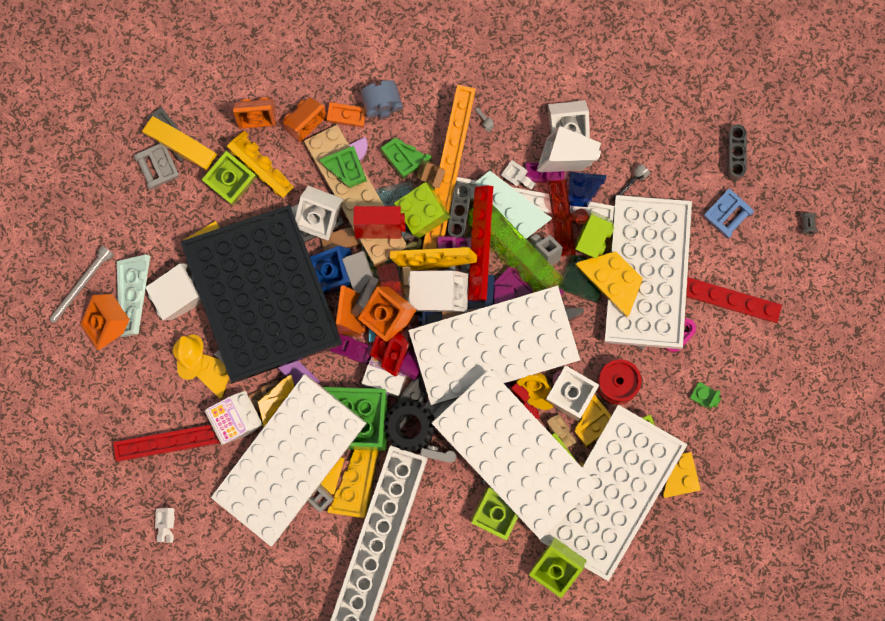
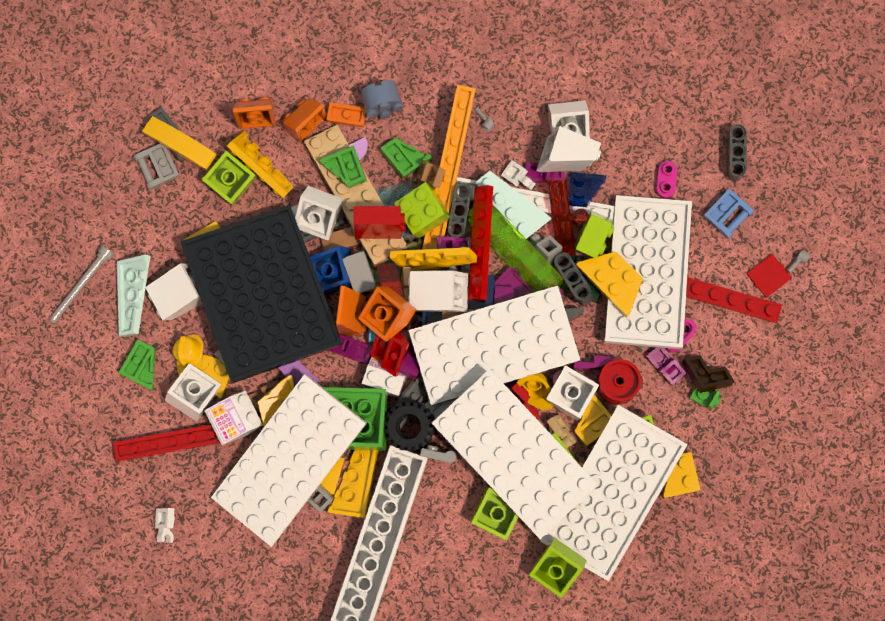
(104, 320): orange slope -> none
(140, 365): none -> bright green wing
(192, 392): none -> white slope
(364, 296): flat silver tile -> none
(577, 286): none -> dark grey beam
(597, 363): none -> magenta slope
(640, 173): hinge -> none
(665, 365): none -> magenta slope
(666, 179): none -> dark pink plate
(707, 379): none -> dark brown plate
(769, 275): none -> red piece
(801, 257): none -> light grey hand
(811, 218): dark grey bush -> none

